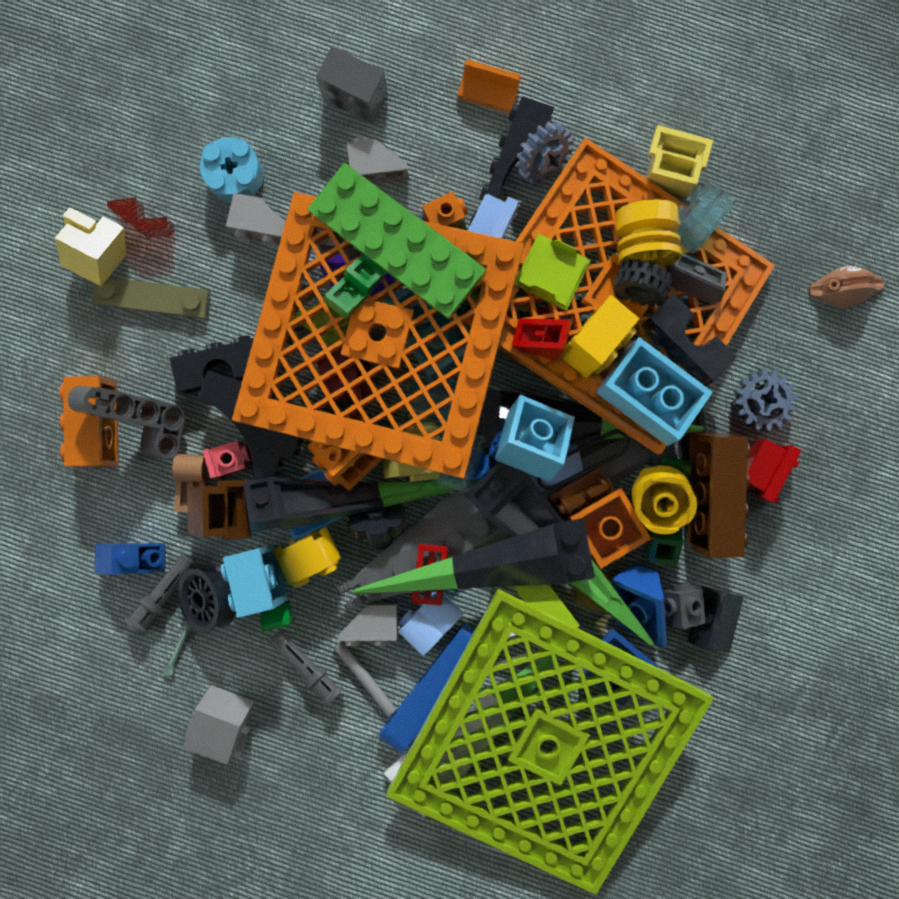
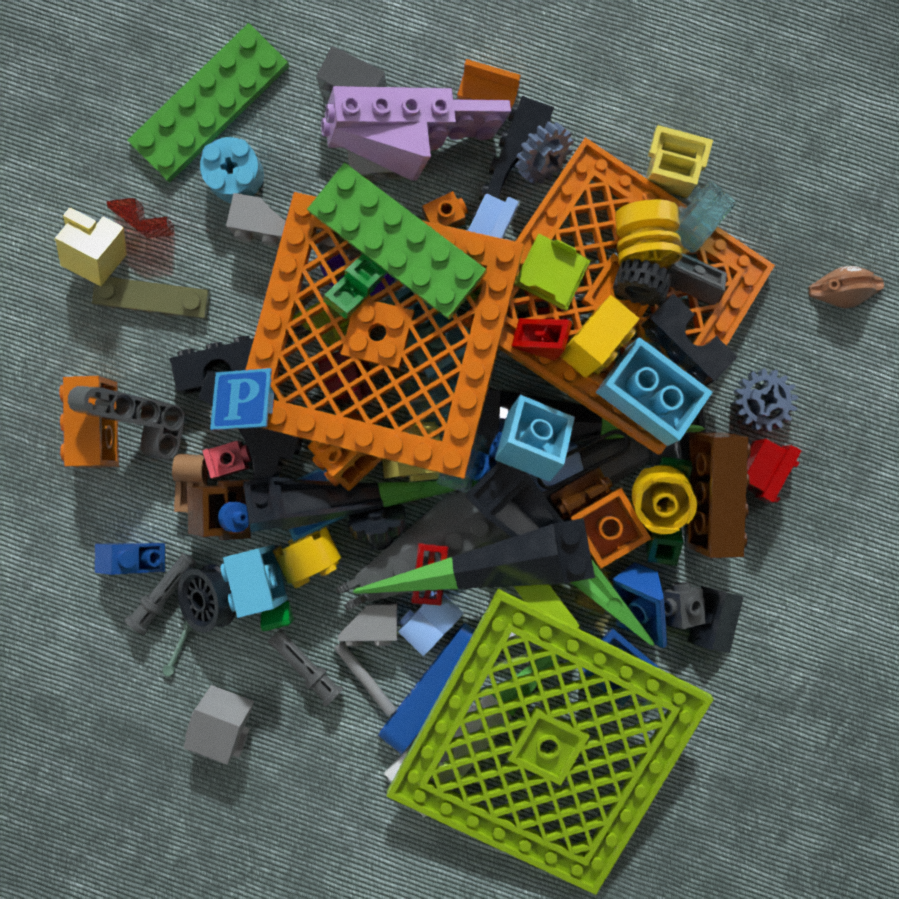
(209, 102): none -> bright green plate
(233, 517): none -> blue tile
(242, 399): none -> piece
(400, 137): none -> lavender wedge

